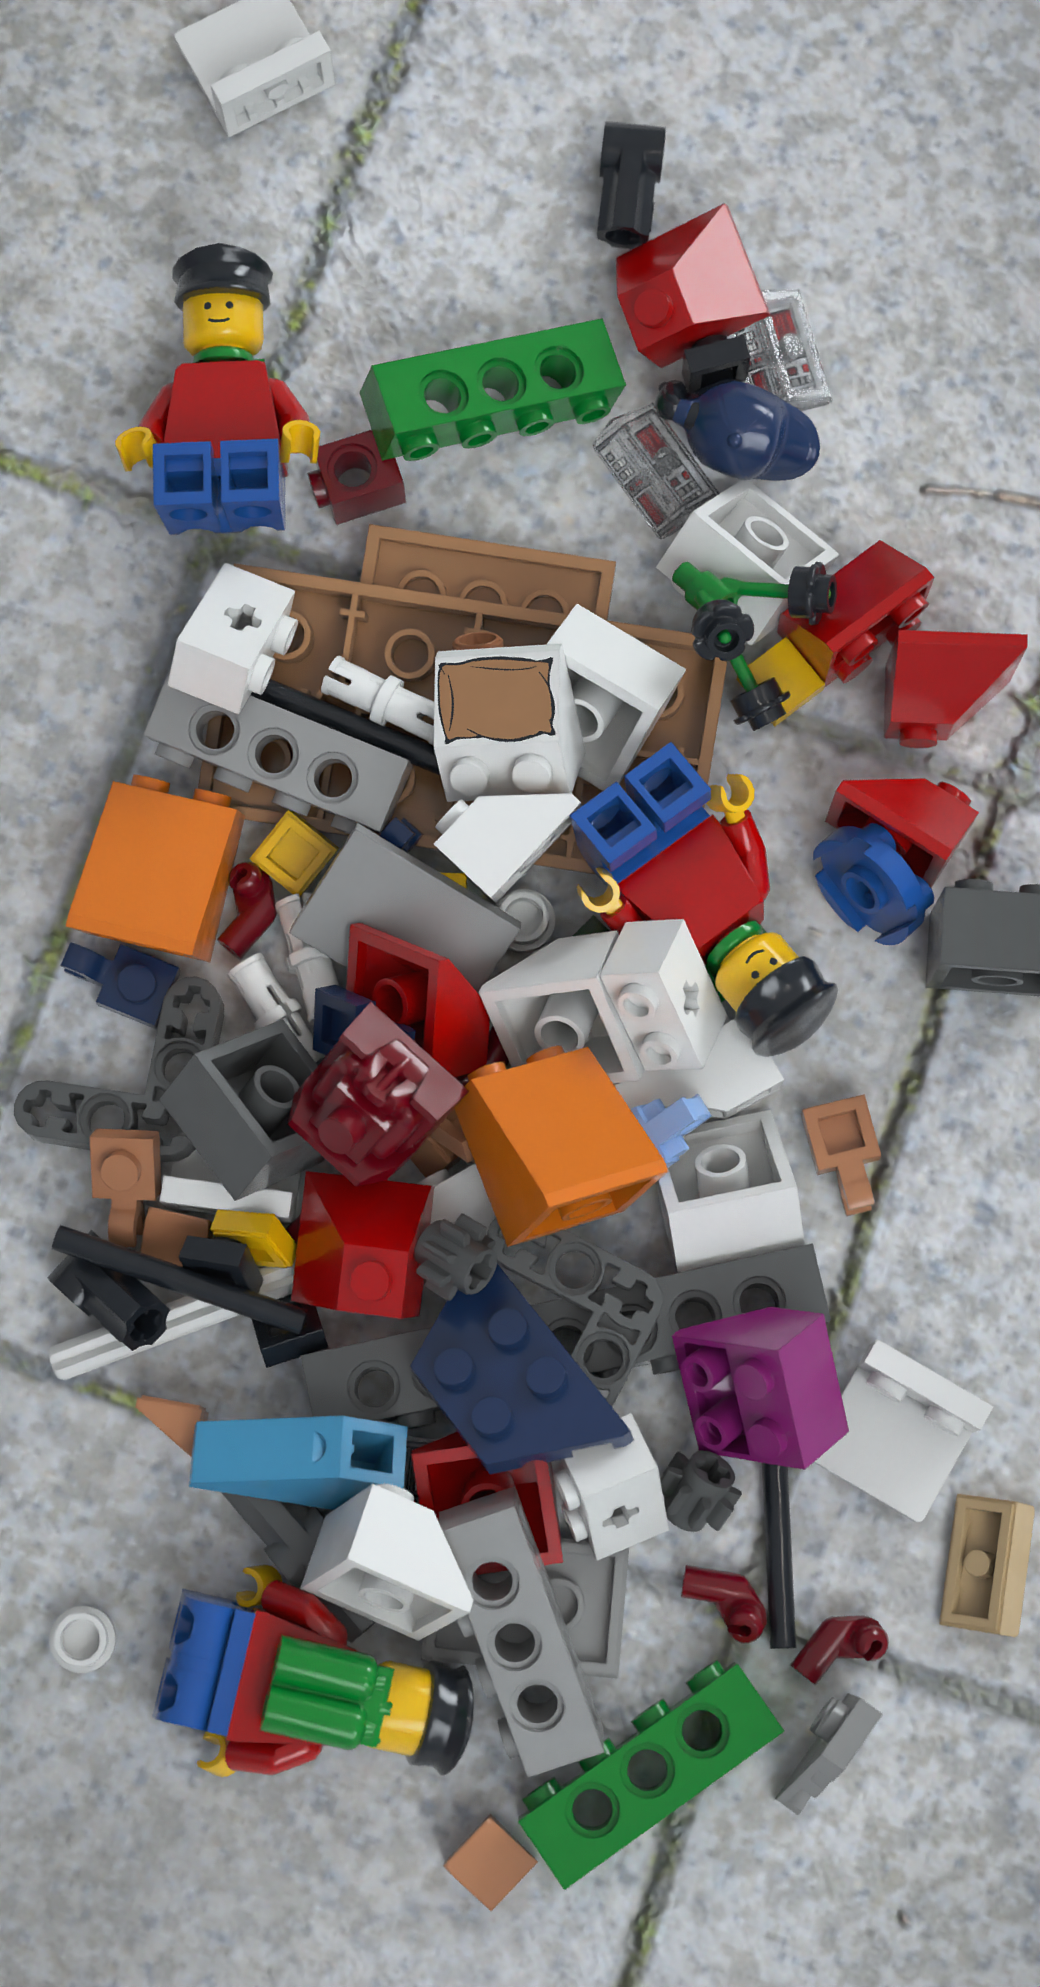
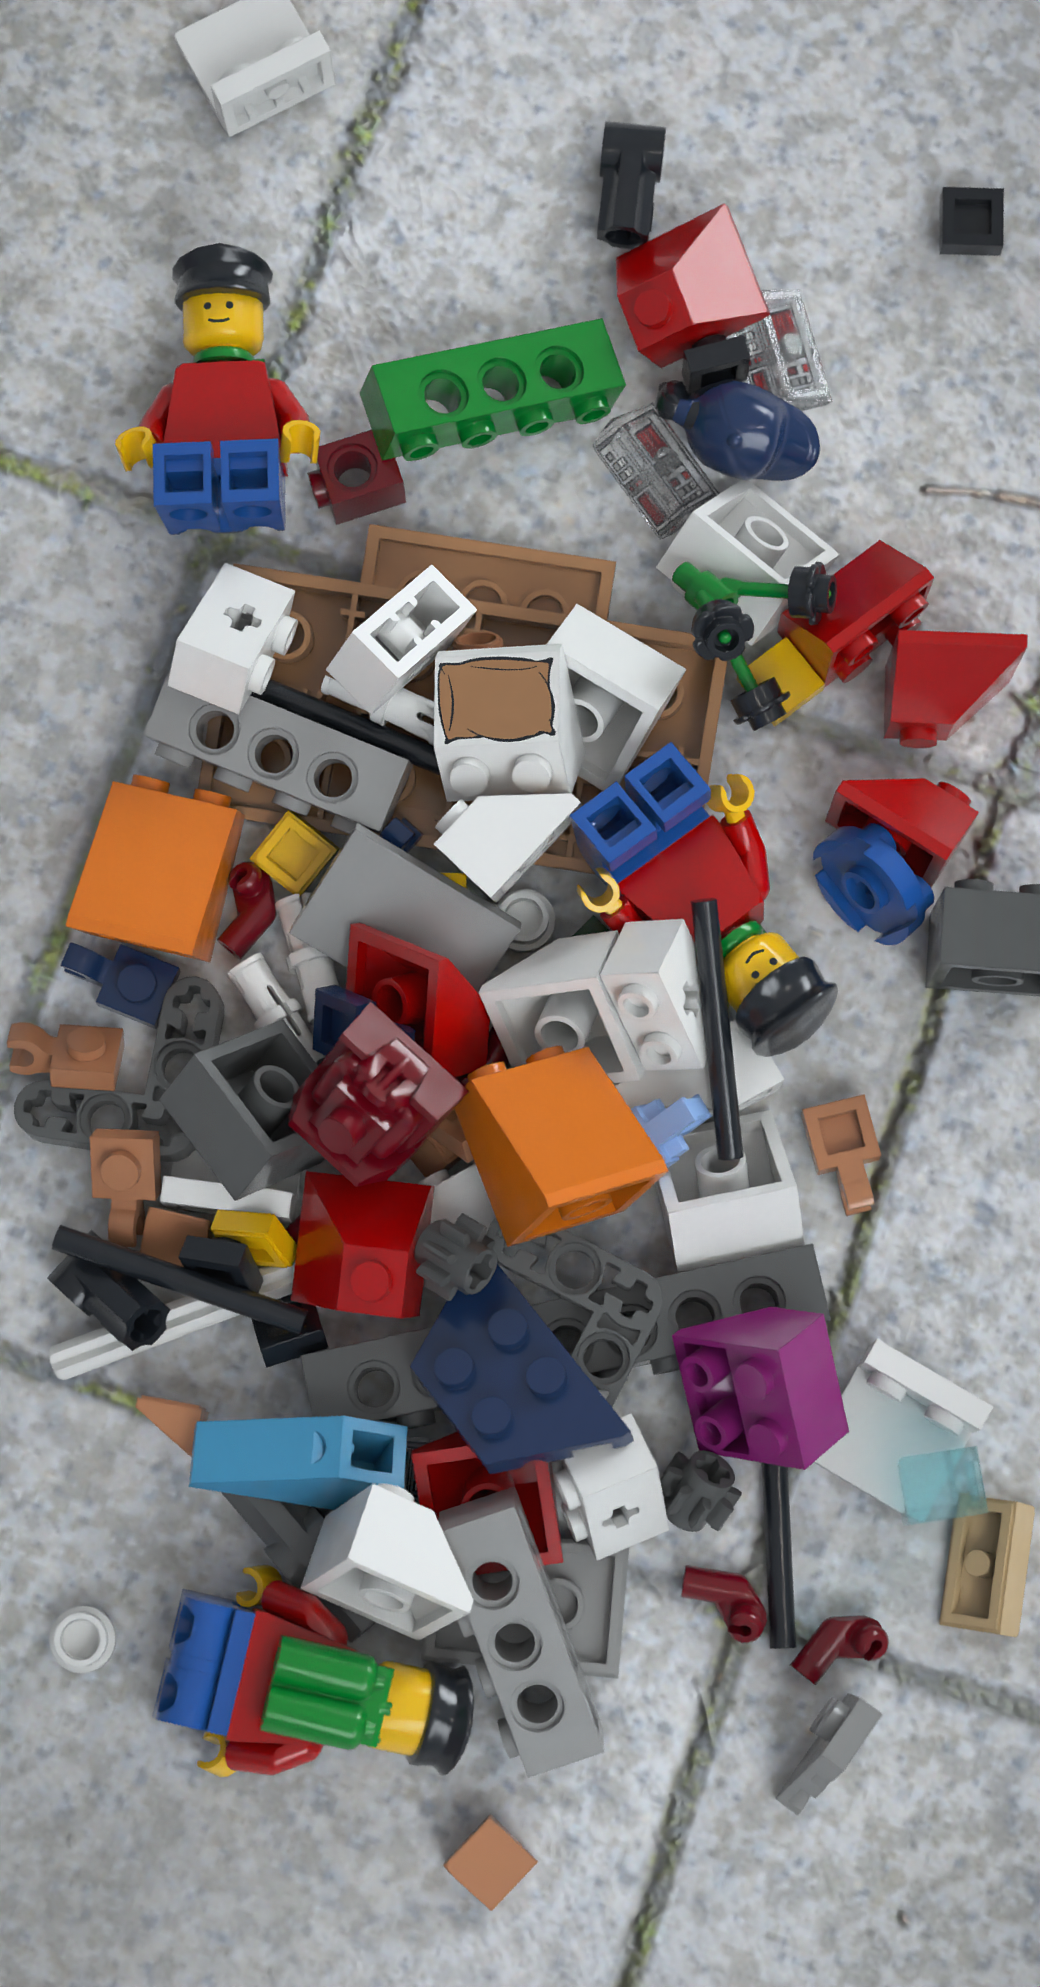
(75, 1058): none -> nougat plate
(400, 639): none -> white brick
(577, 1849): green brick -> none
(717, 1028): none -> black bar
(941, 1486): none -> clear light blue panel
(971, 221): none -> black plate

